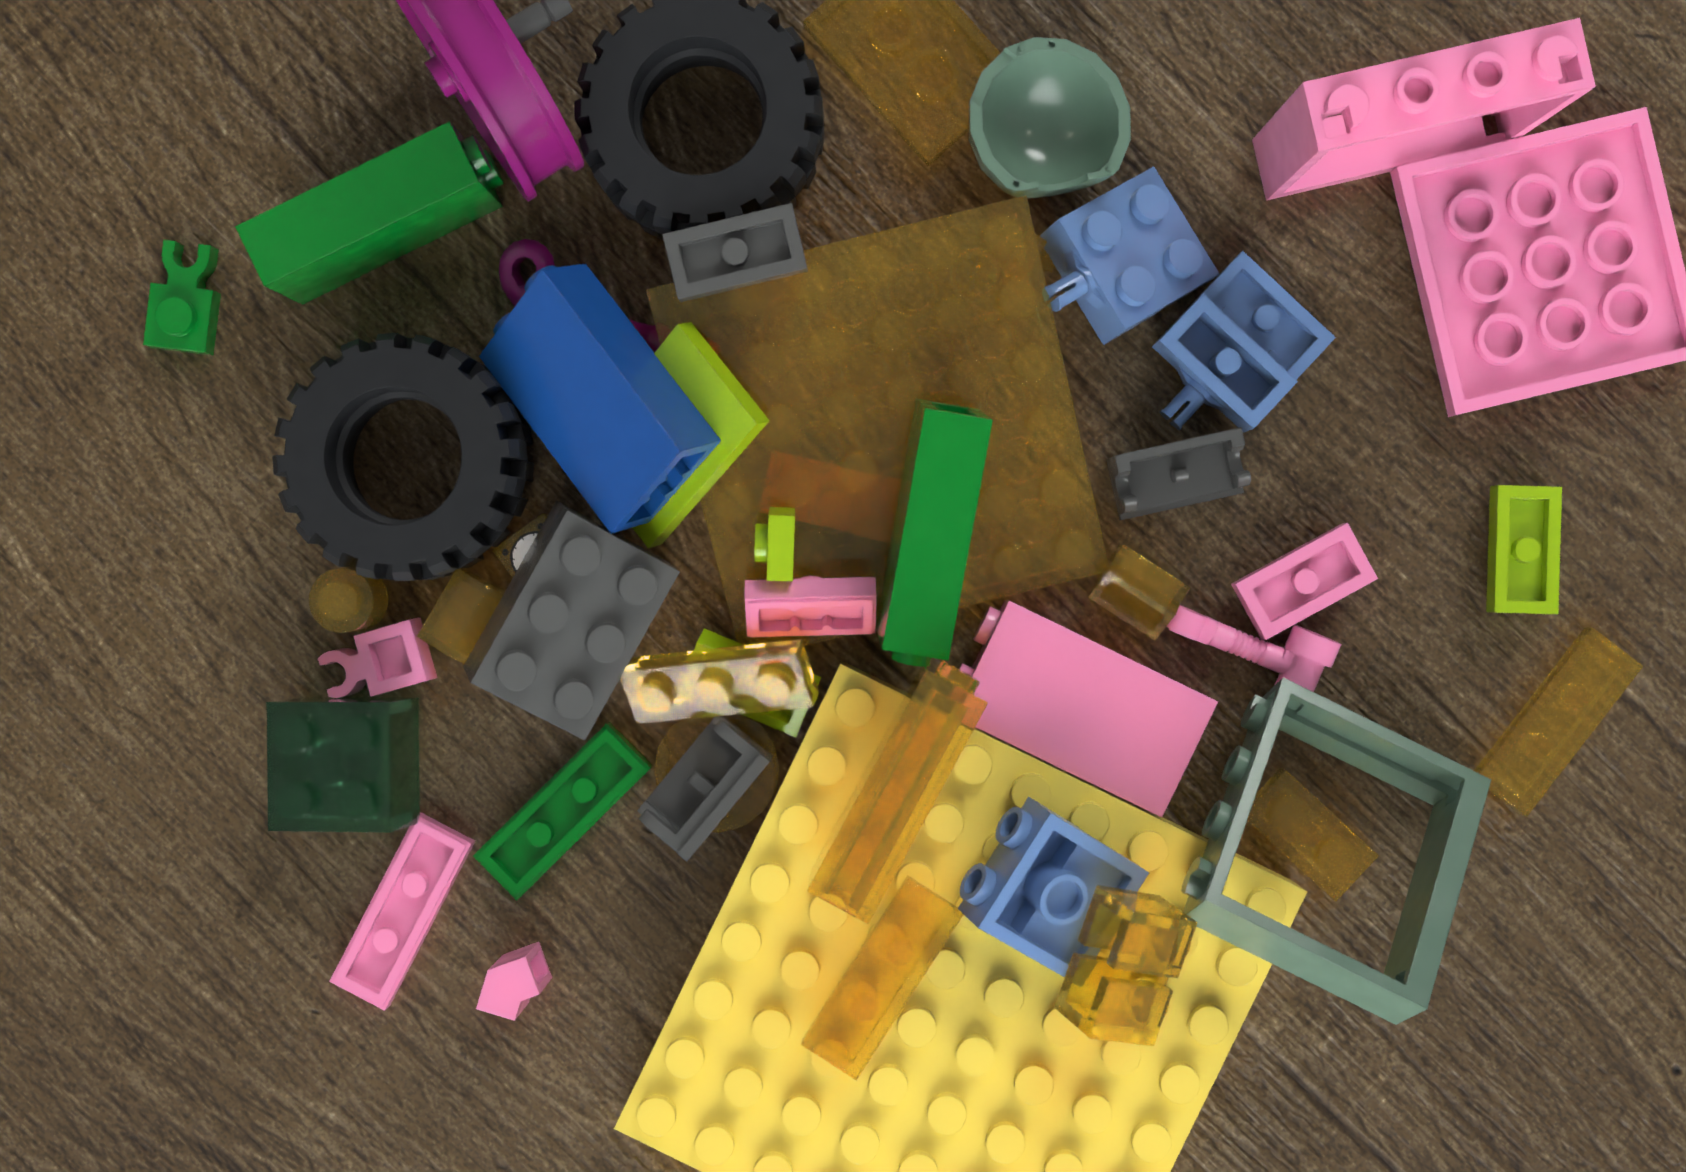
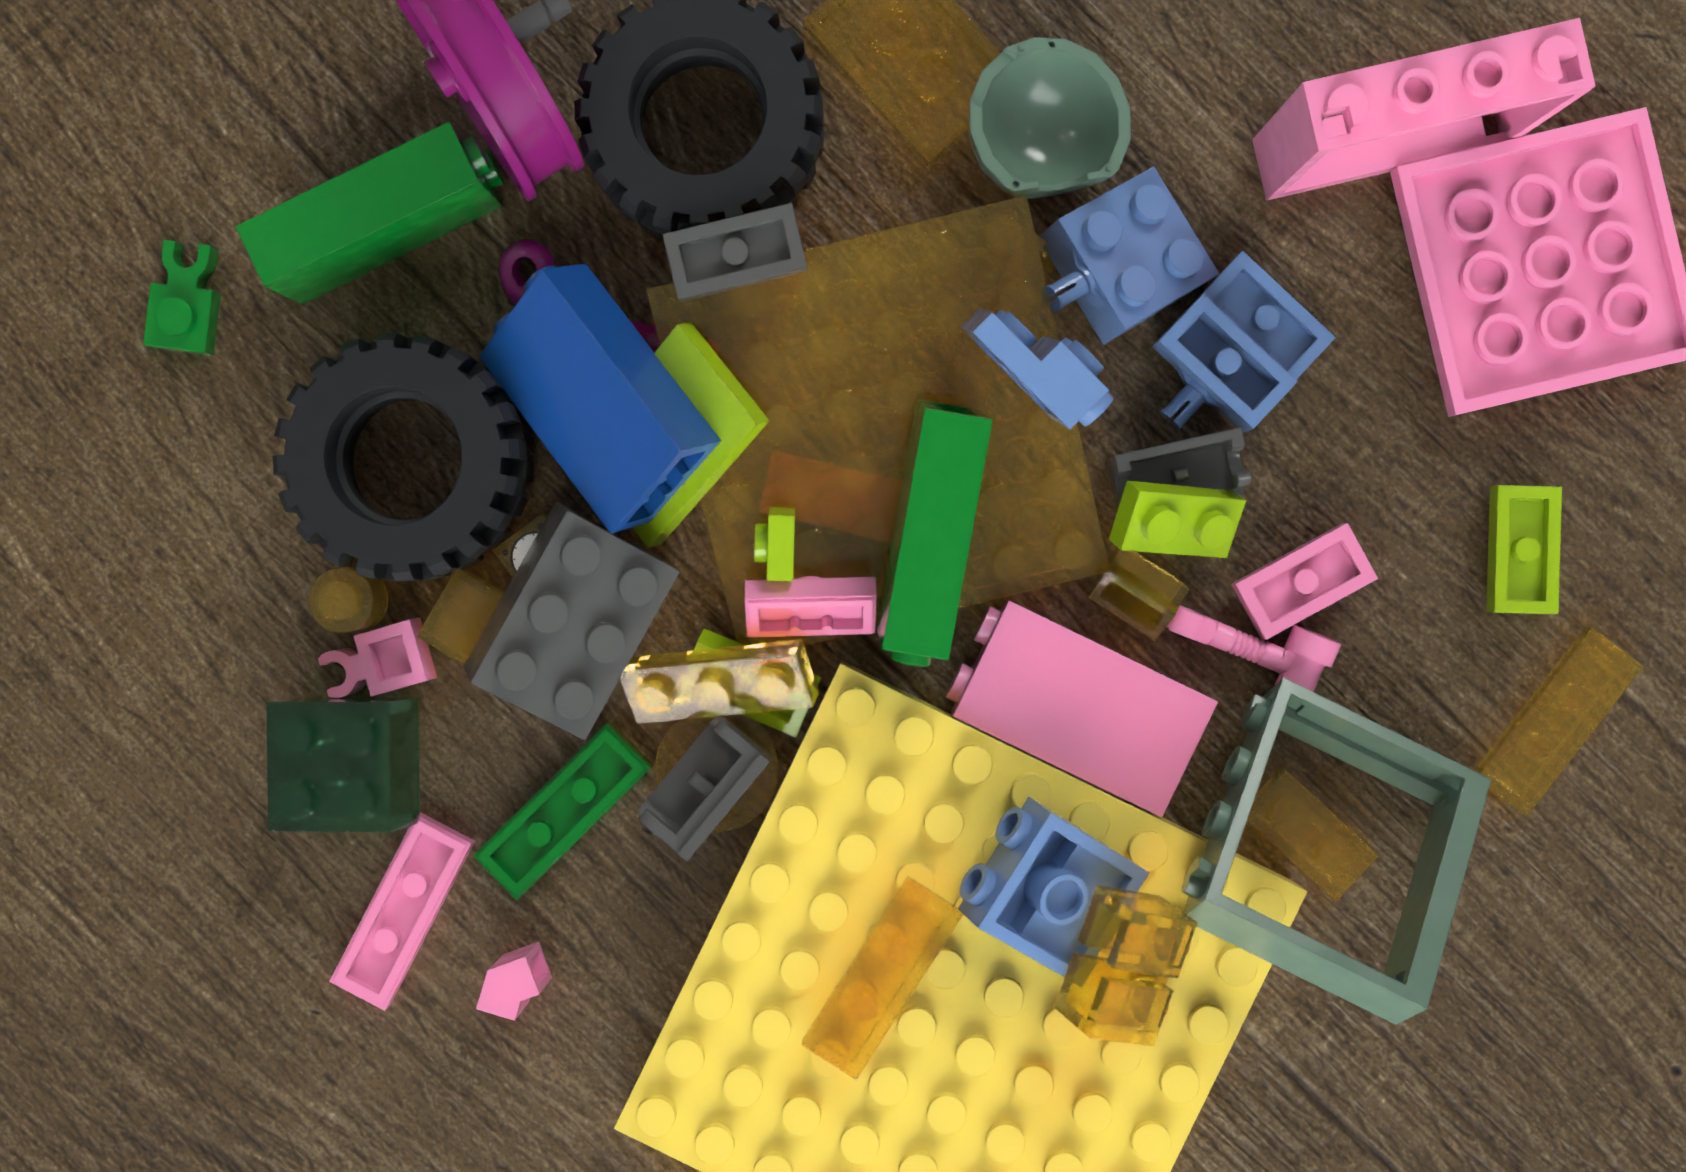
(897, 790): clear yellow brick -> none
(1052, 372): none -> medium blue plate
(1176, 519): none -> lime plate

